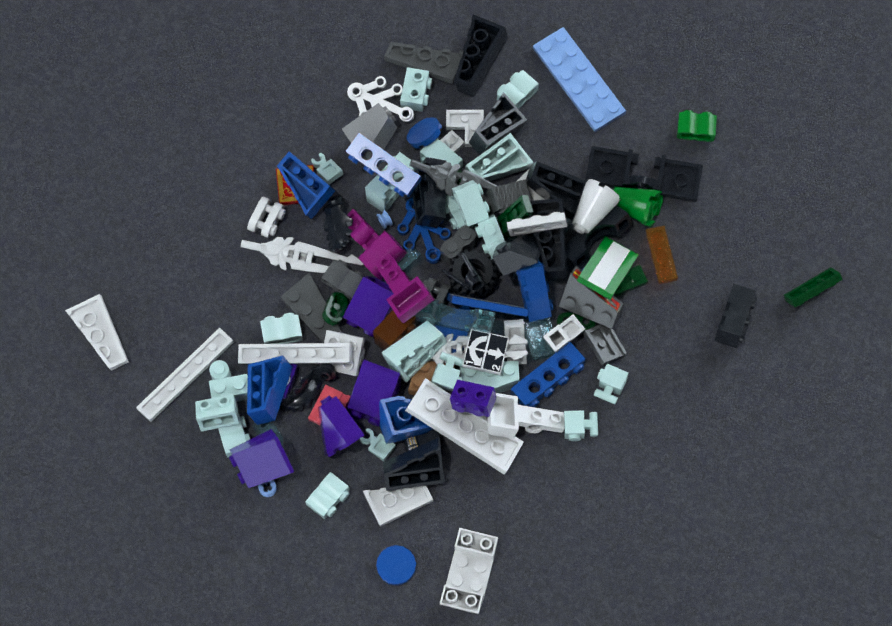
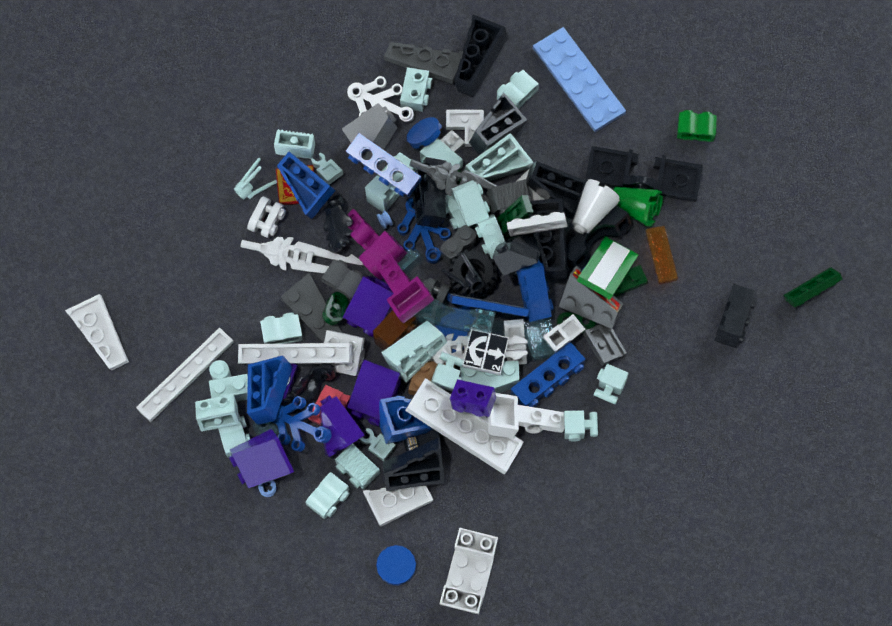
(244, 188): none -> light aqua plant
(296, 423): none -> blue plant
(297, 143): none -> light aqua brick
(357, 466): none -> light aqua brick

